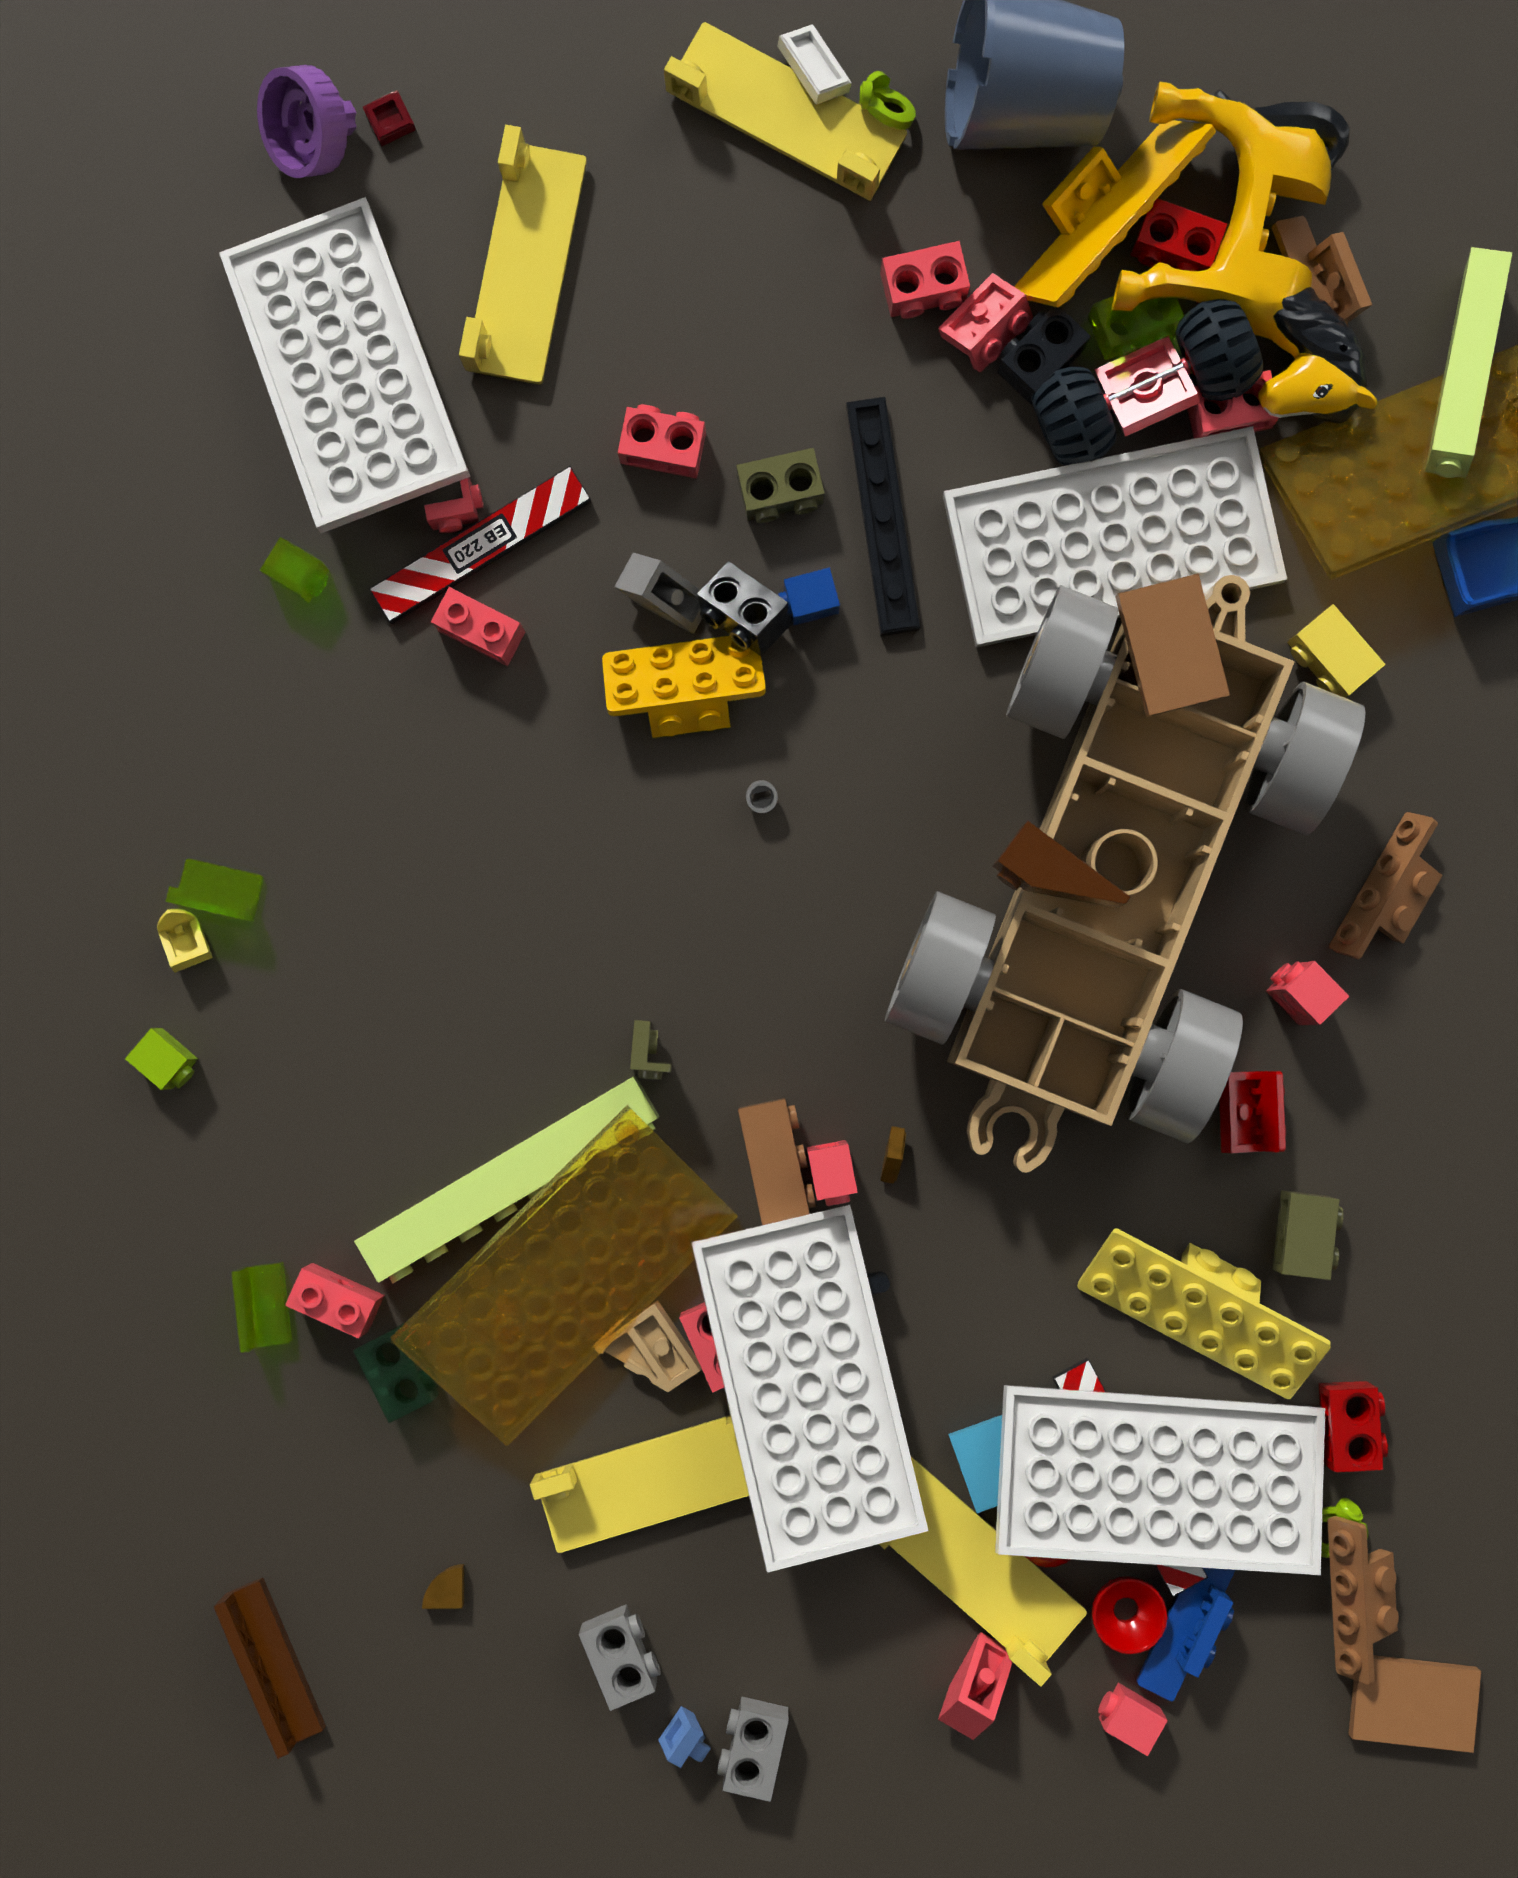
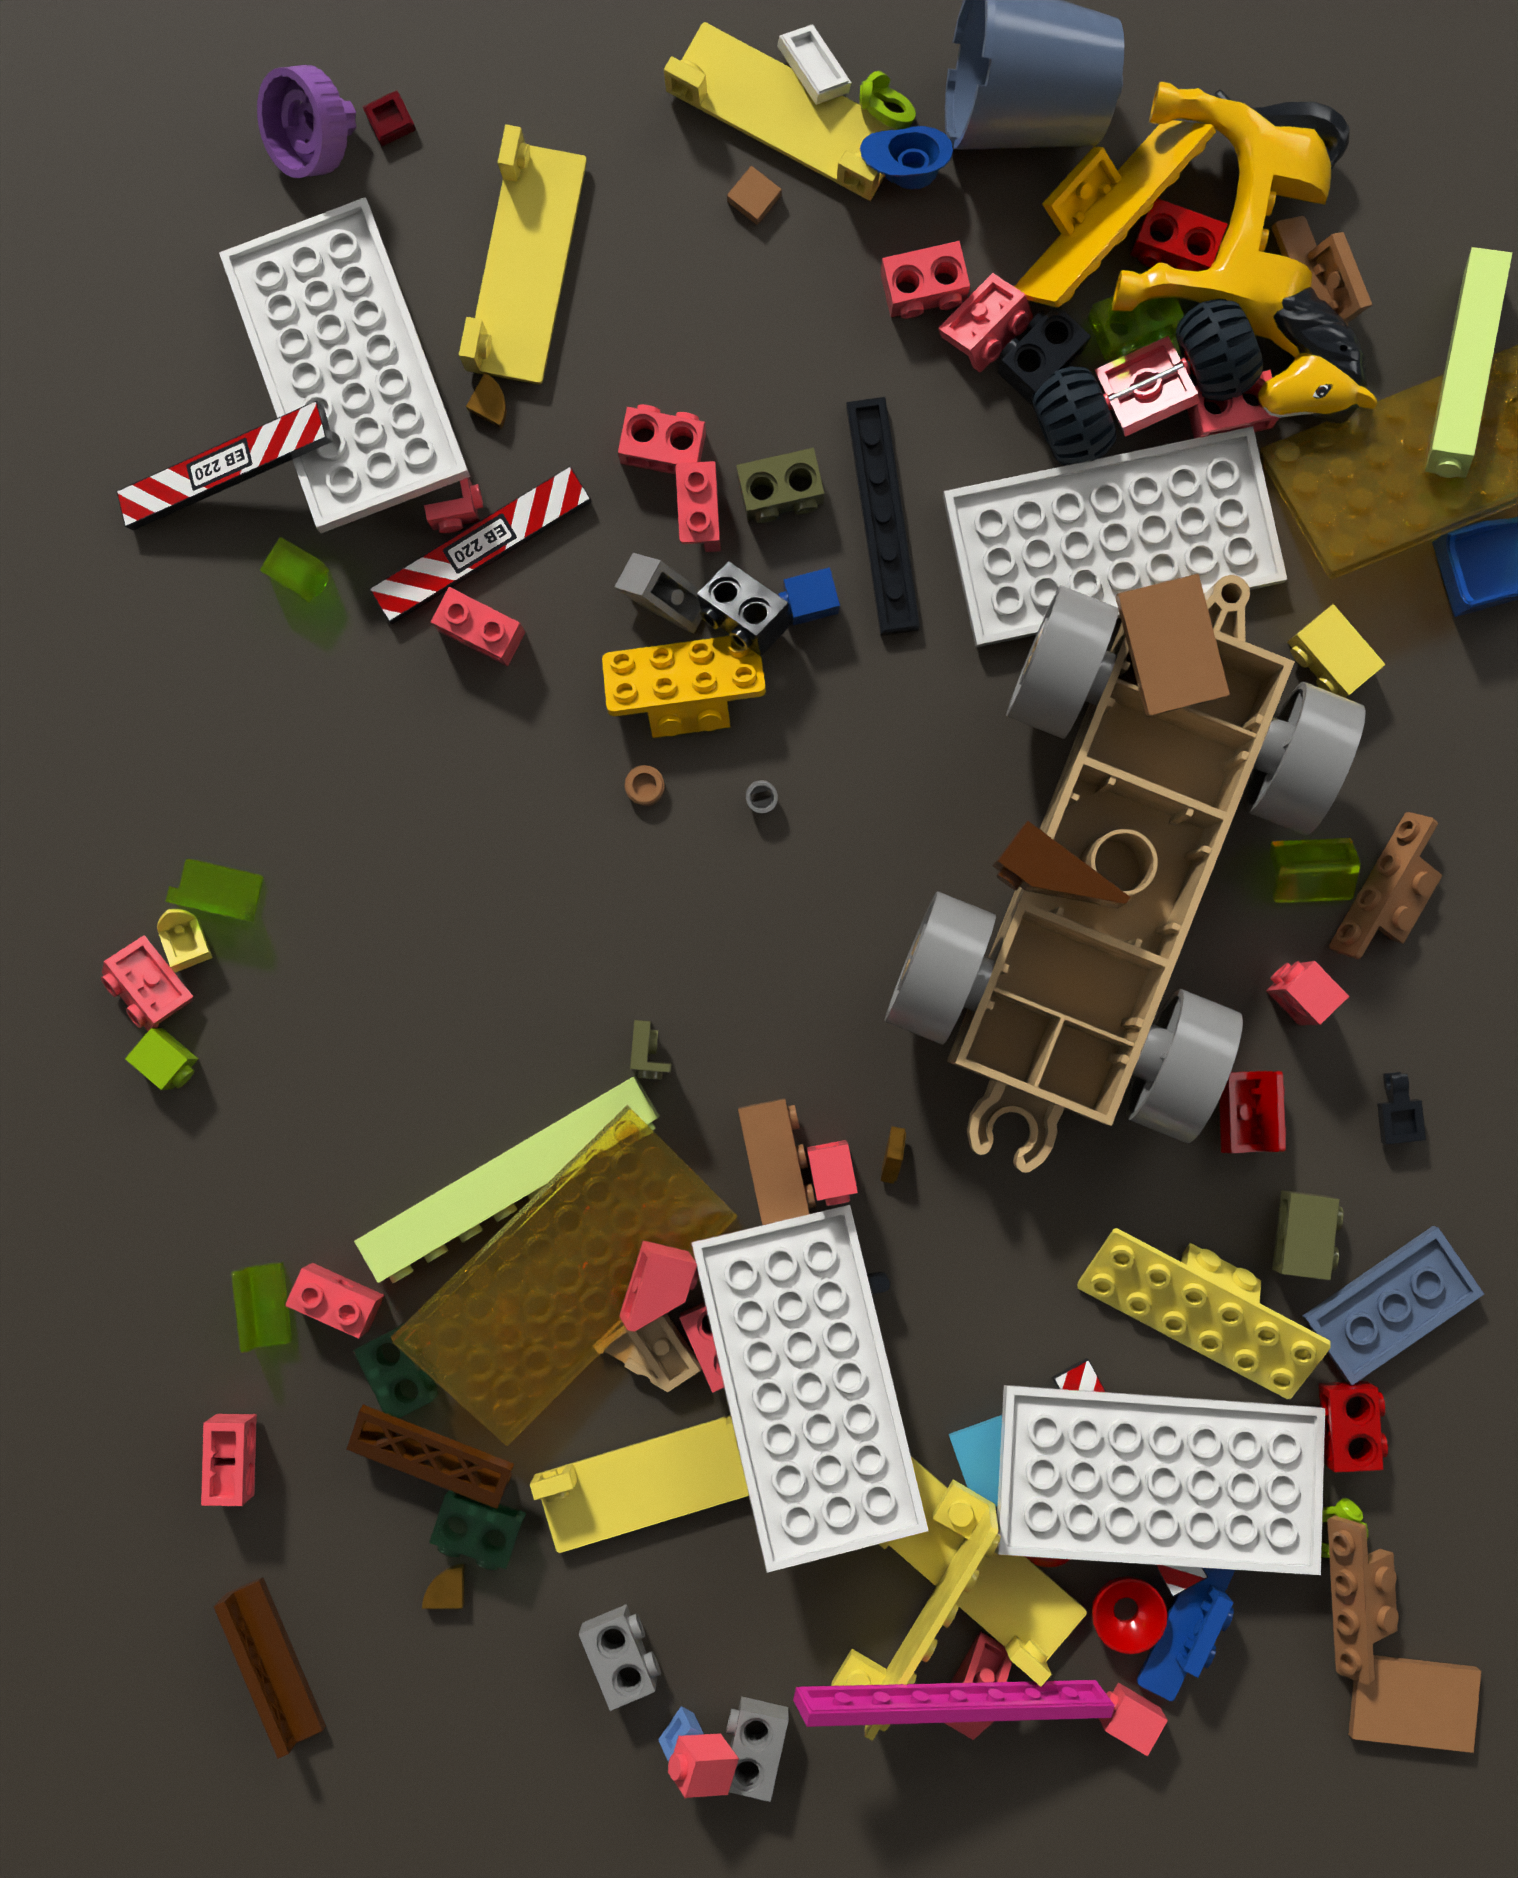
(144, 984): none -> coral bracket
(225, 465): none -> tile
(228, 1459): none -> coral brick
(430, 1456): none -> reddish brown fence
(479, 1520): none -> clear green brick
(488, 402): none -> pearl gold tile
(644, 785): none -> medium nougat tile
(657, 1284): none -> coral slope
(698, 504): none -> coral bracket
(702, 1765): none -> coral brick
(754, 195): none -> medium nougat tile
(908, 155): none -> blue piece
(951, 1702): none -> dark pink tile
(977, 1522): none -> light yellow bracket
(1314, 870): none -> clear neon green panel
(1393, 1304): none -> sand blue plate
(1400, 1118): none -> black plate

